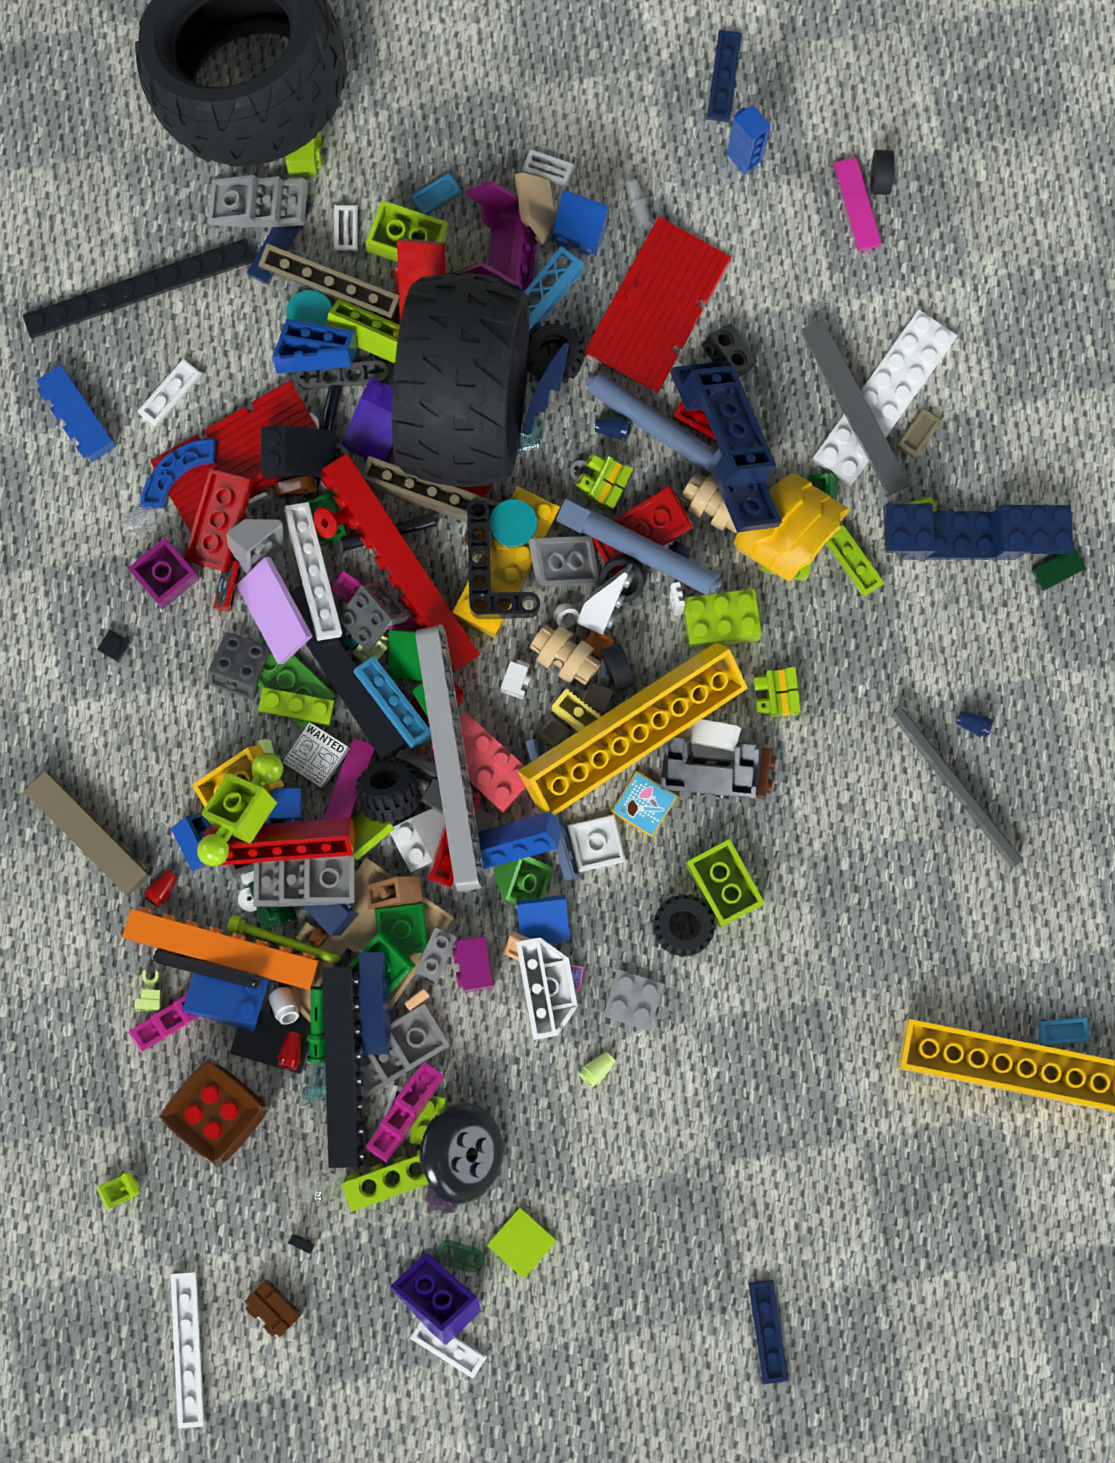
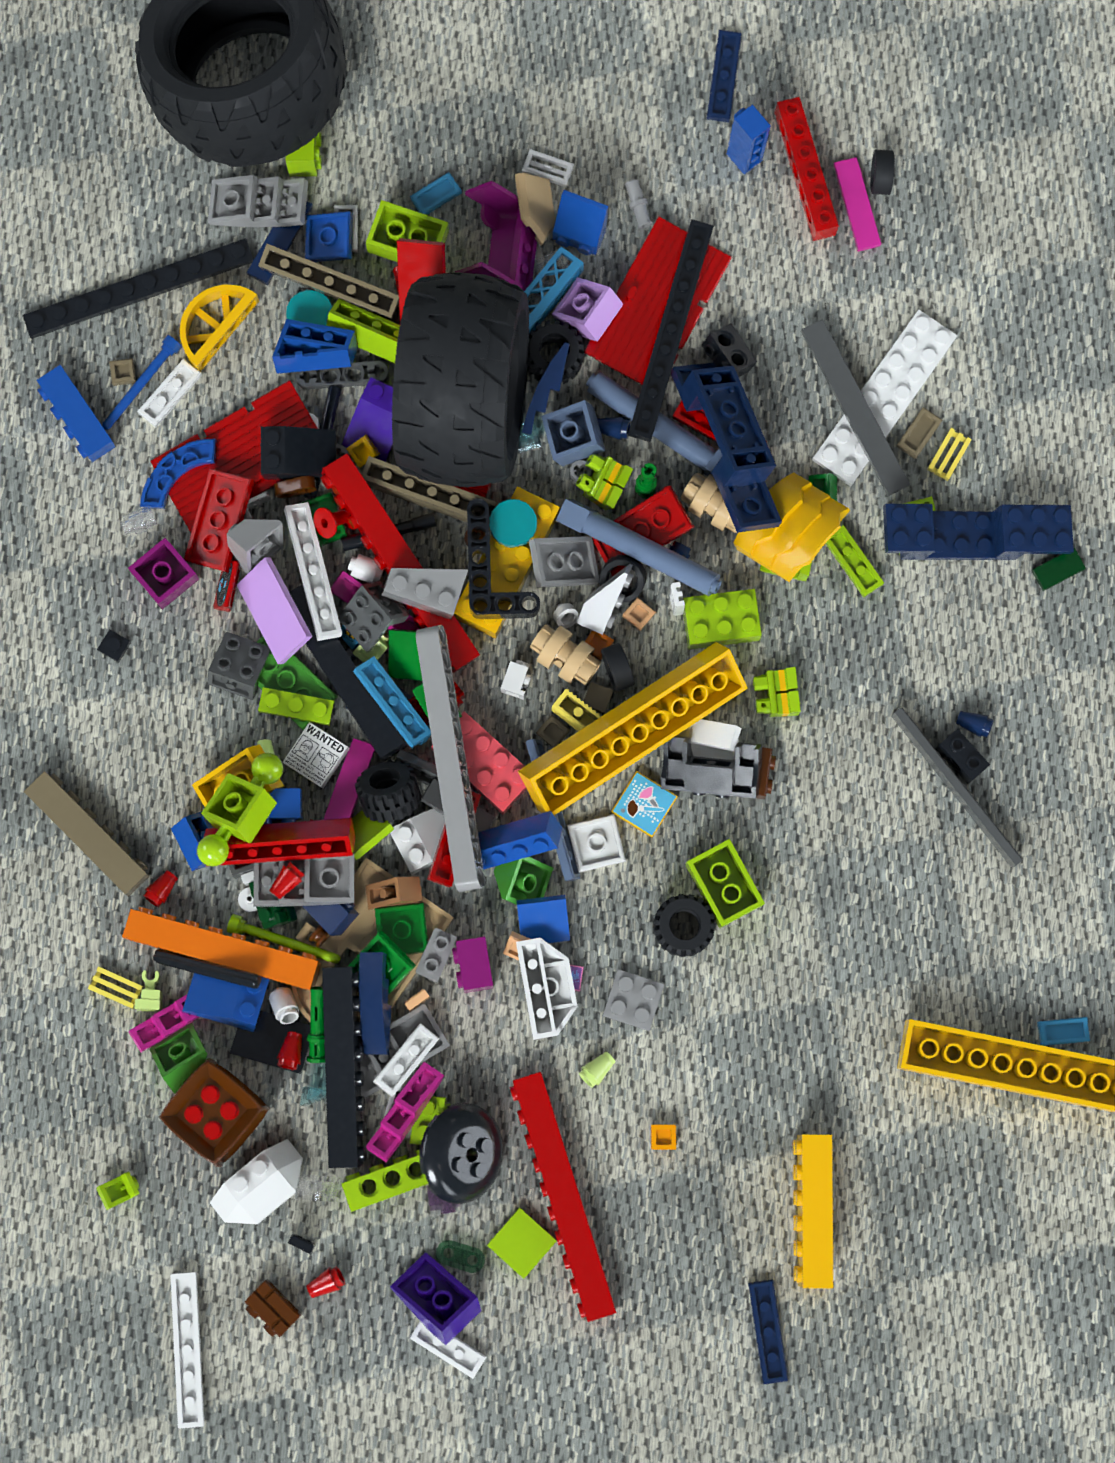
(96, 979): none -> light yellow tile
(122, 372): none -> dark tan tile
(168, 348): none -> blue piece
(179, 1056): none -> bright green slope
(223, 331): none -> yellow window
(260, 1185): none -> white wedge
(286, 880): none -> red cone
(326, 1282): none -> red cone
(329, 236): none -> blue tile
(361, 450): none -> yellow tile
(364, 569): none -> white brick
(406, 1060): none -> white tile
(426, 589): none -> light grey wedge
(564, 1197): none -> red brick
(573, 433): none -> sand blue brick
(588, 308): none -> lavender brick
(638, 614): none -> light nougat tile
(646, 481): none -> green pin
(663, 1137): none -> light orange plate
(670, 331): none -> black plate
(806, 168): none -> red brick
(814, 1211): none -> yellow brick
(959, 437): none -> light yellow tile
(962, 756): none -> black brick

